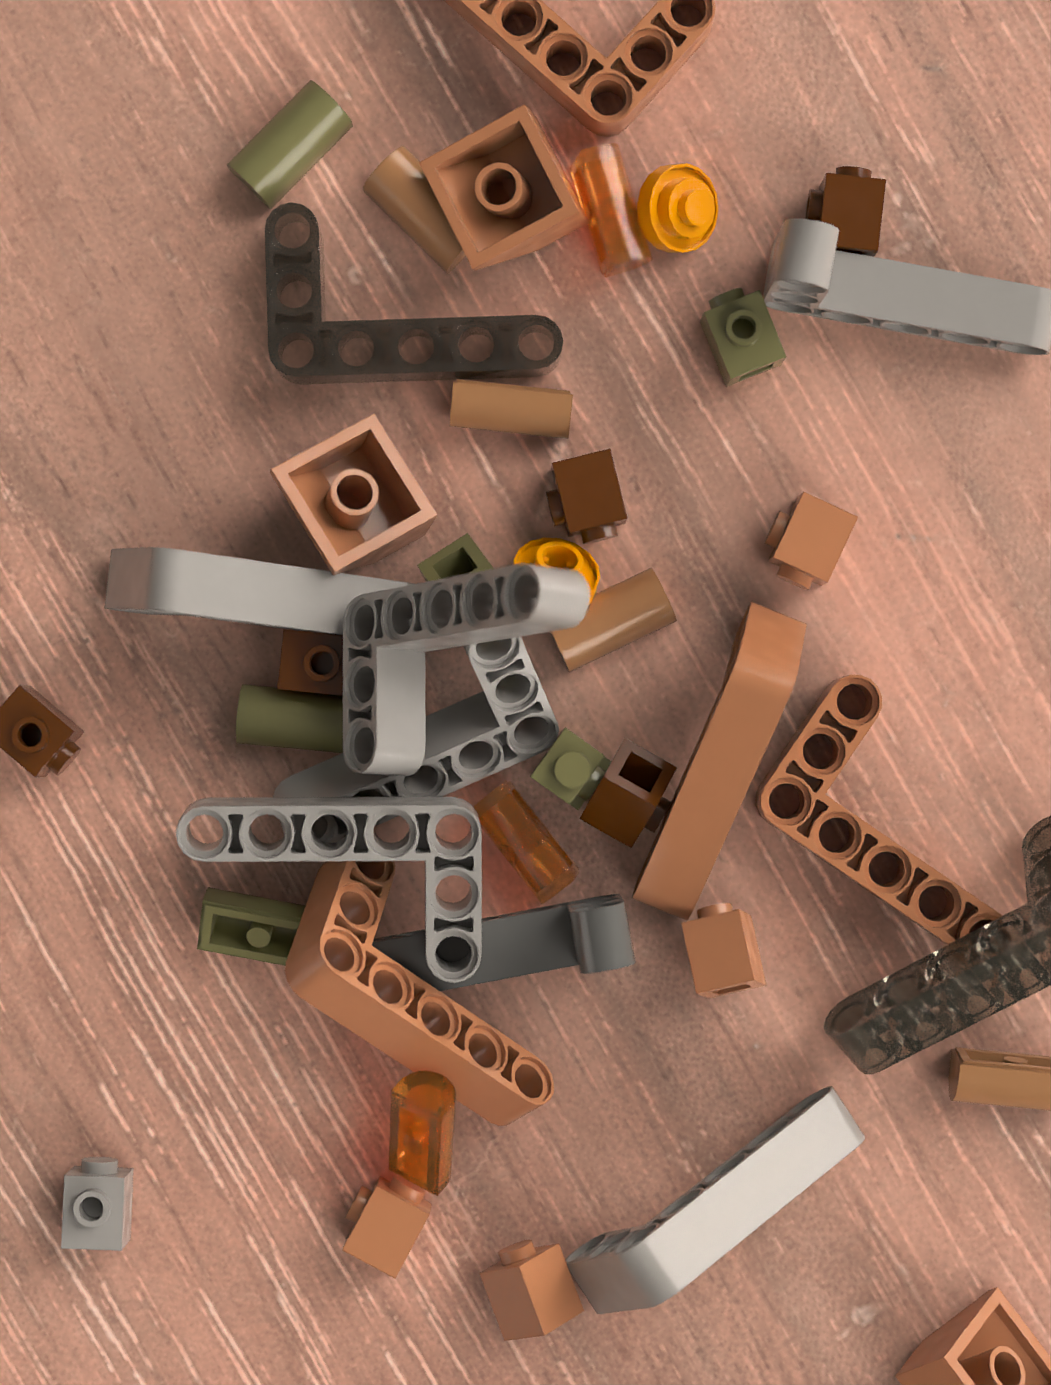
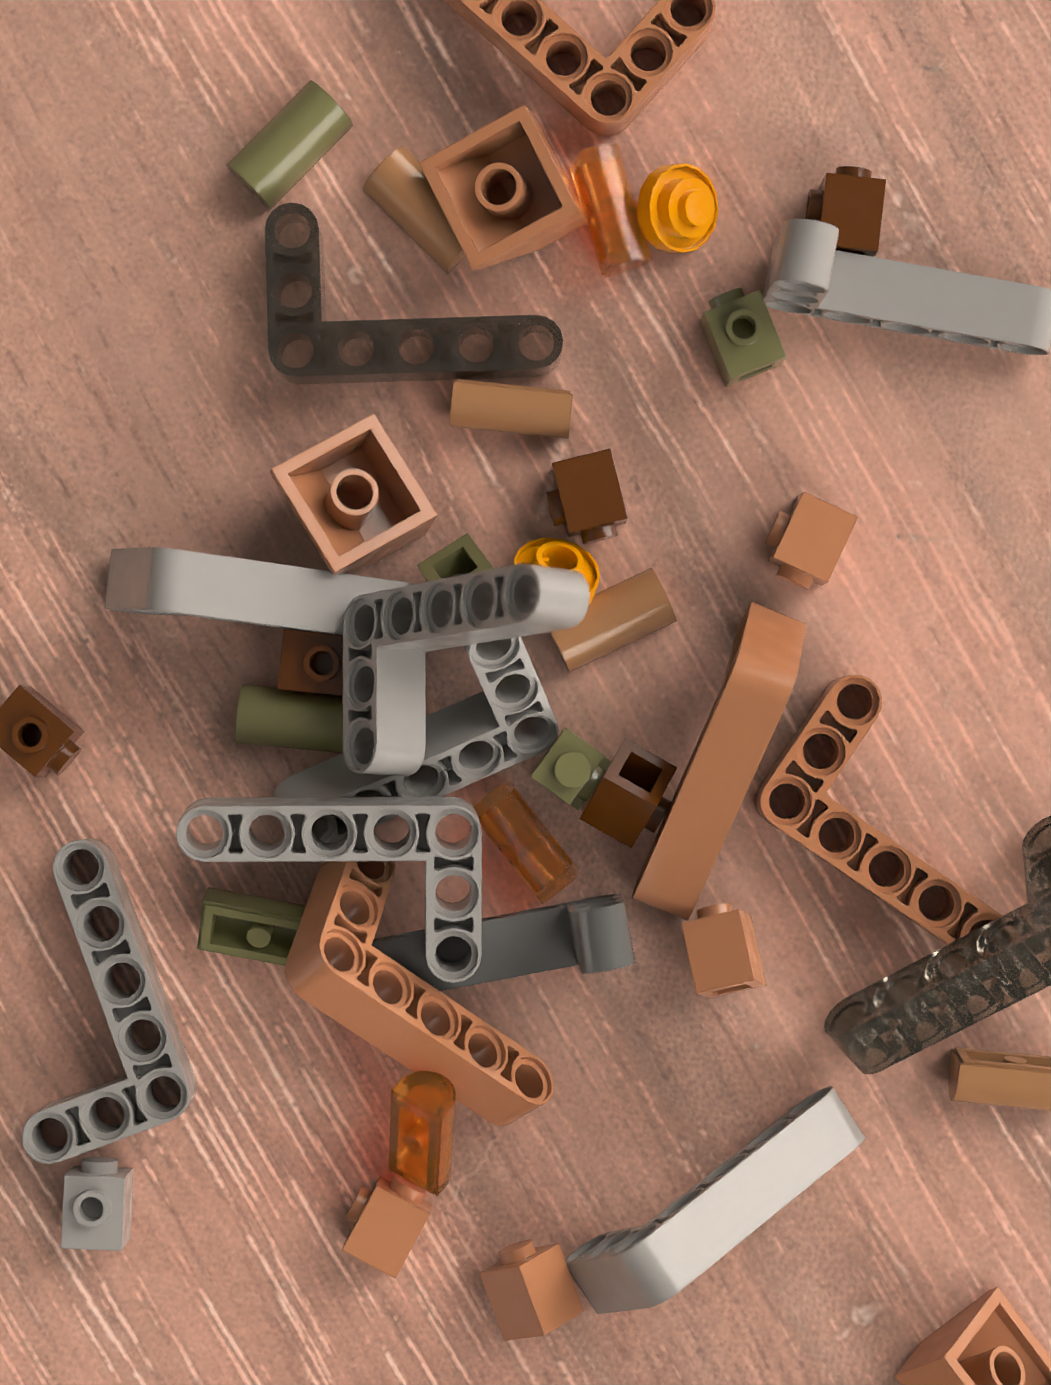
(121, 1011): none -> light grey beam

